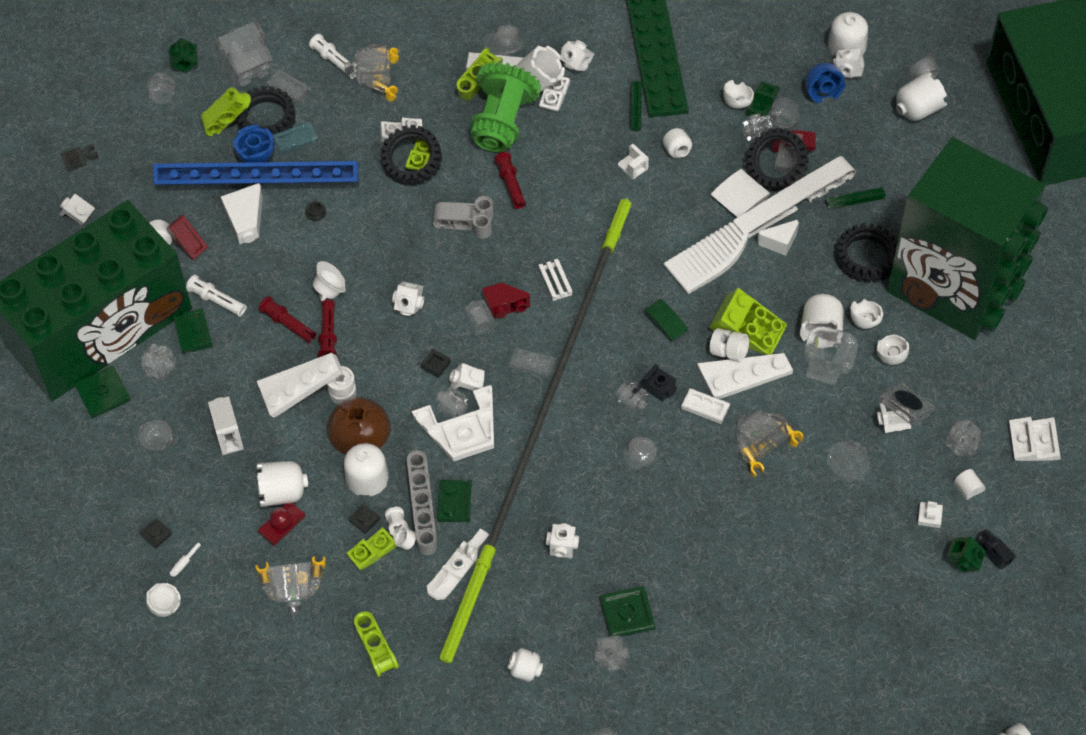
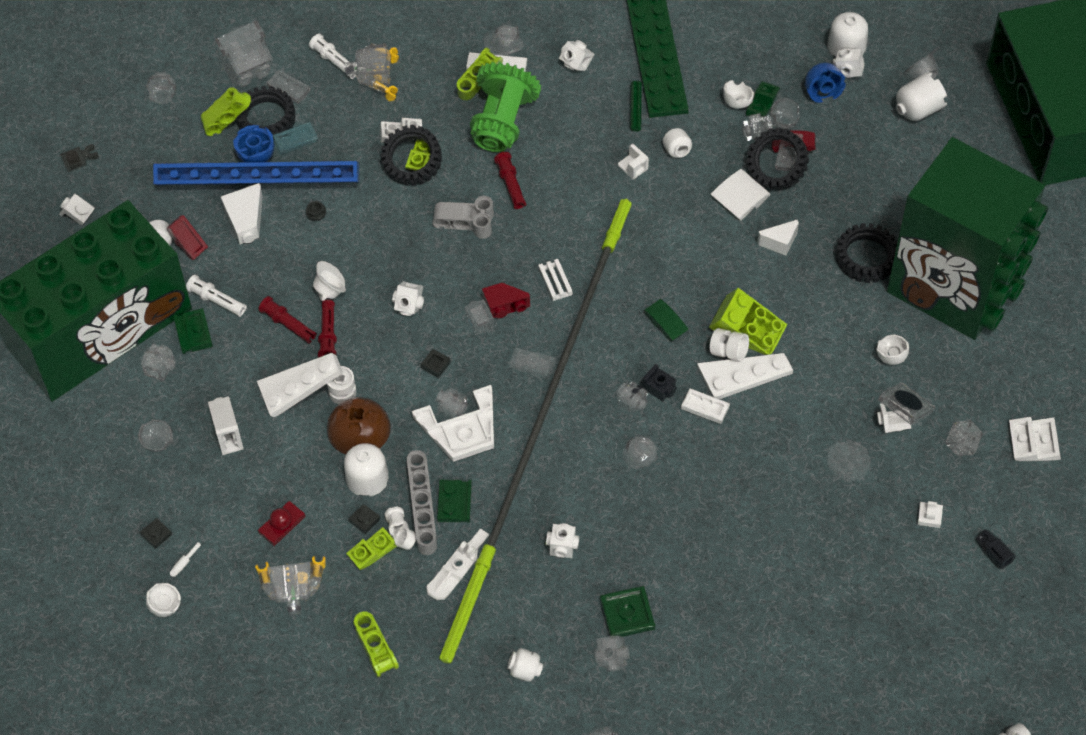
(102, 392): dark green plate -> none
(183, 55): dark green brick -> none
(280, 482): white cylinder -> none
(467, 377): white bracket -> none
(543, 64): white cylinder -> none
(554, 95): white slope -> none
(722, 249): white piece -> none
(761, 434): clear torso -> none
(814, 354): clear piece -> none
(821, 311): white cylinder -> none
(855, 197): dark green axle -> none
(869, 309): white hair -> none
(966, 554): dark green brick -> none
(969, 484): white brick -> none

